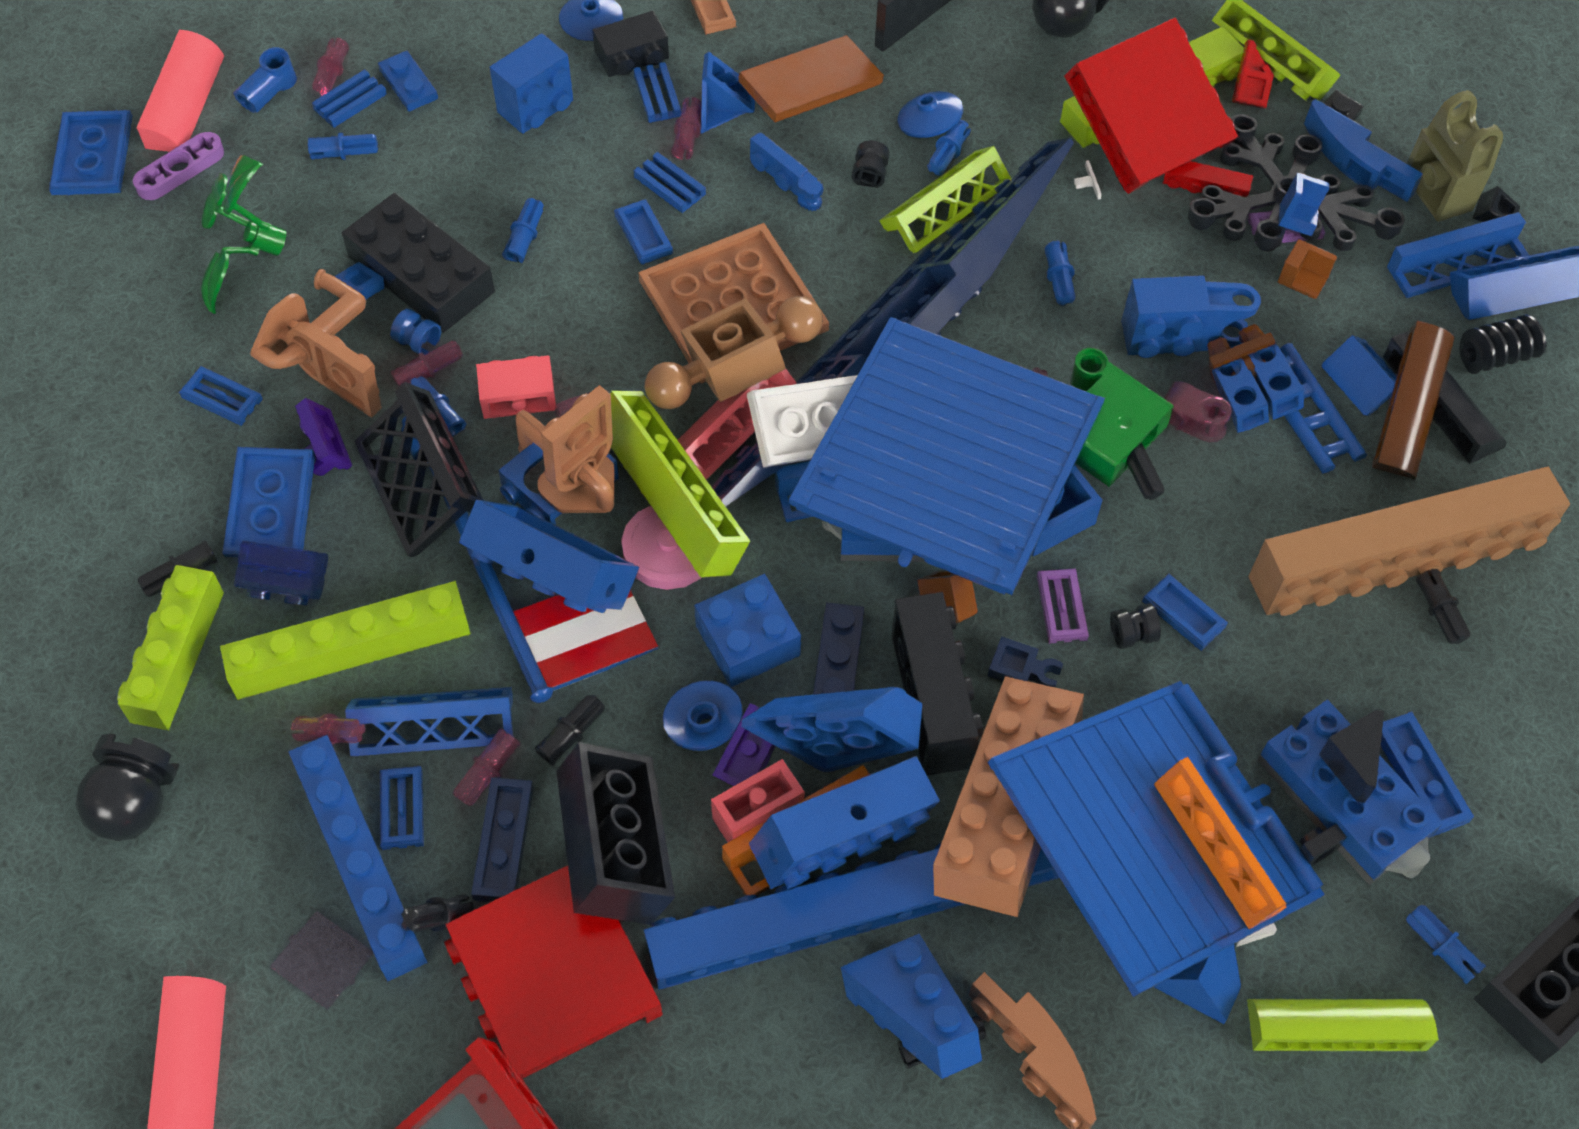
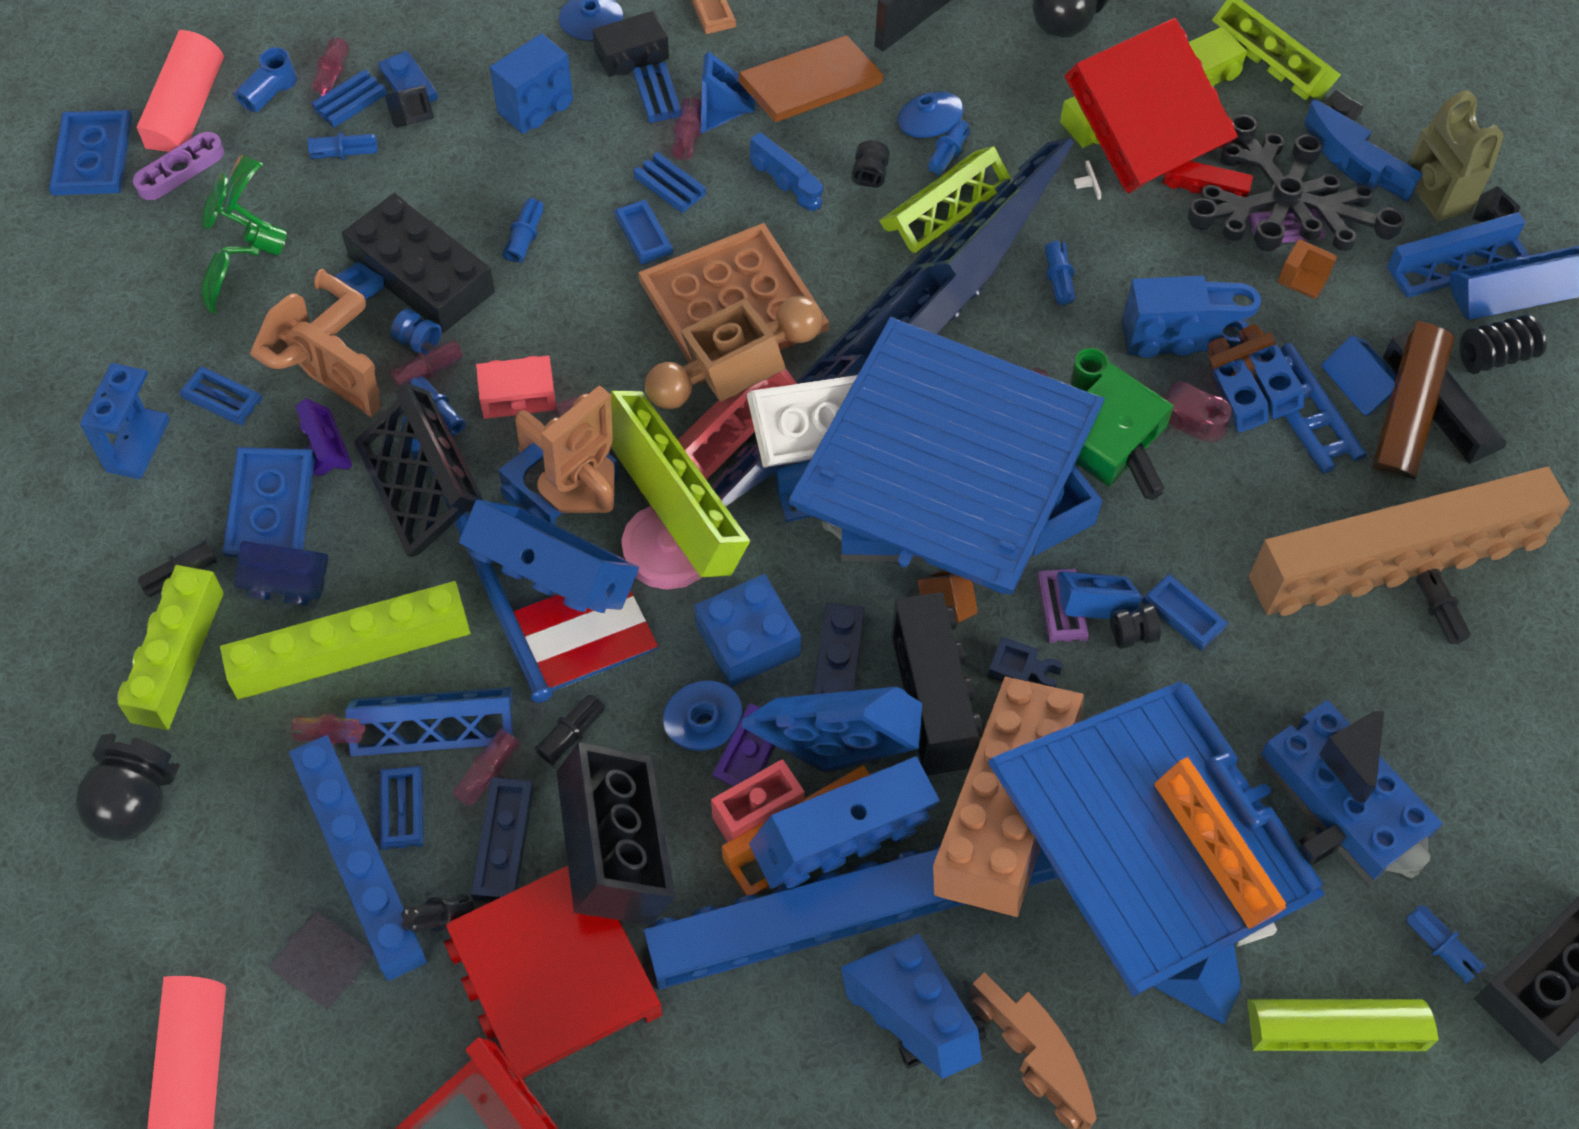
(107, 414): none -> blue panel
(409, 106): none -> black slope
(1096, 594): none -> blue slope
(1253, 78): red tile -> none
(1301, 204): blue panel -> none
(1423, 771): blue plate -> none

